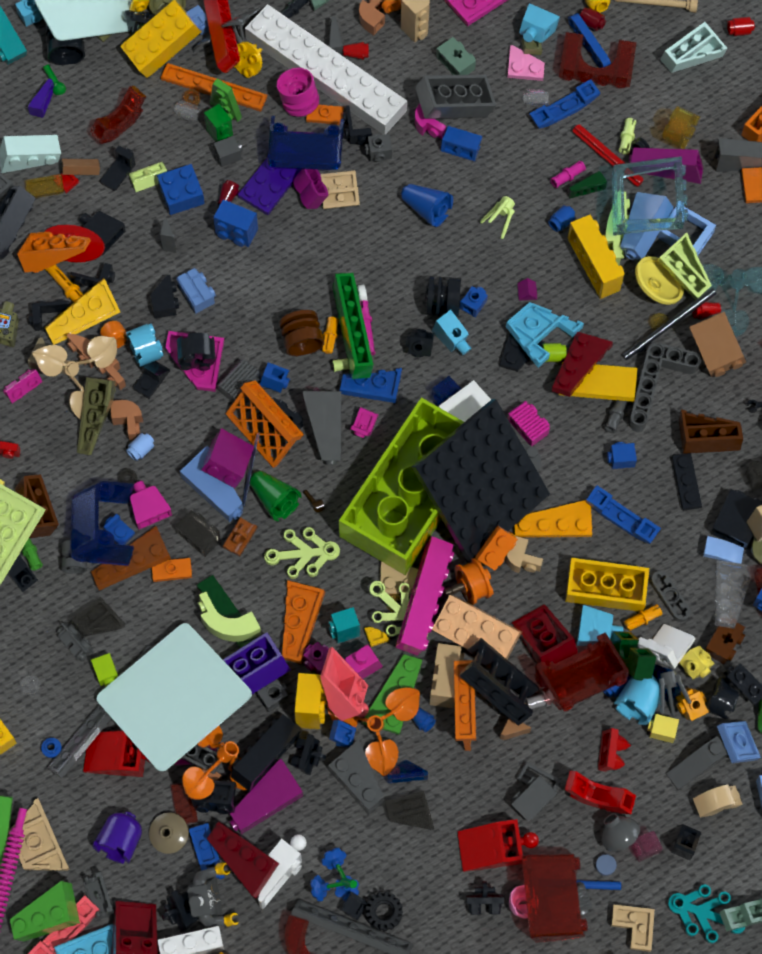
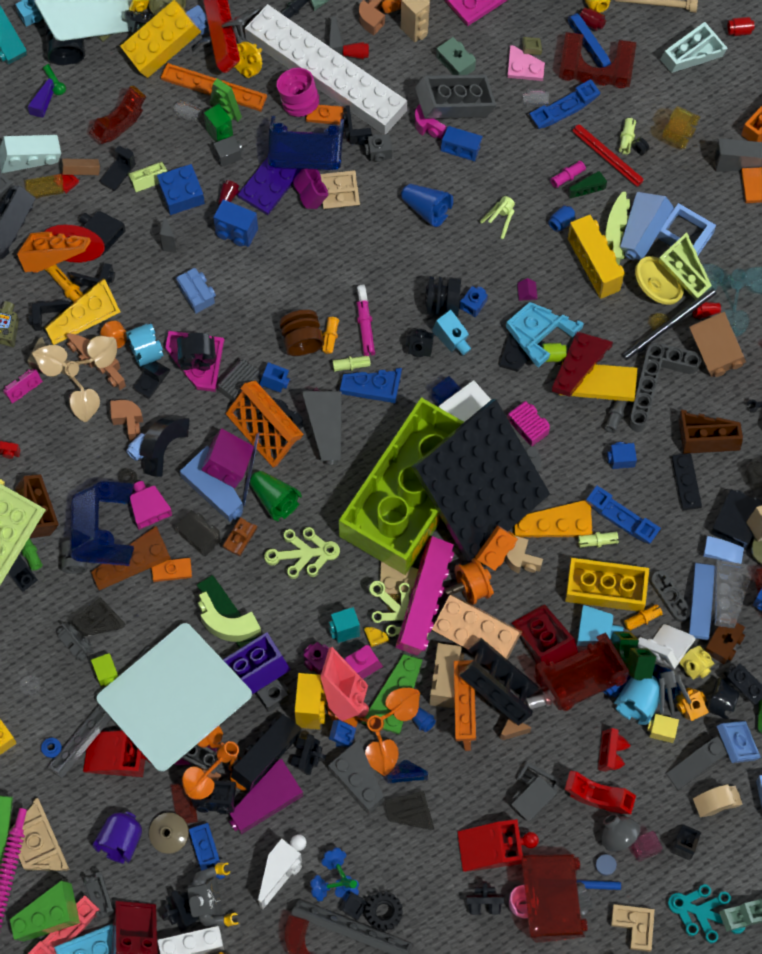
(96, 405): olive wedge -> none
(119, 529): blue bracket -> none
(158, 439): none -> black arch
(163, 299): black slope -> none
(195, 93): clear orange bush -> none
(243, 858): dark red wing -> none
(301, 614): orange wing -> none
(318, 506): dark brown hand -> none
(352, 326): green brick -> none
(364, 422): dark pink bracket -> none
(538, 24): medium azure torso -> none
(598, 539): none -> yellowish green pin
(621, 171): clear light blue windscreen -> none
(690, 158): magenta slope -> none
(701, 601): none -> medium blue slope

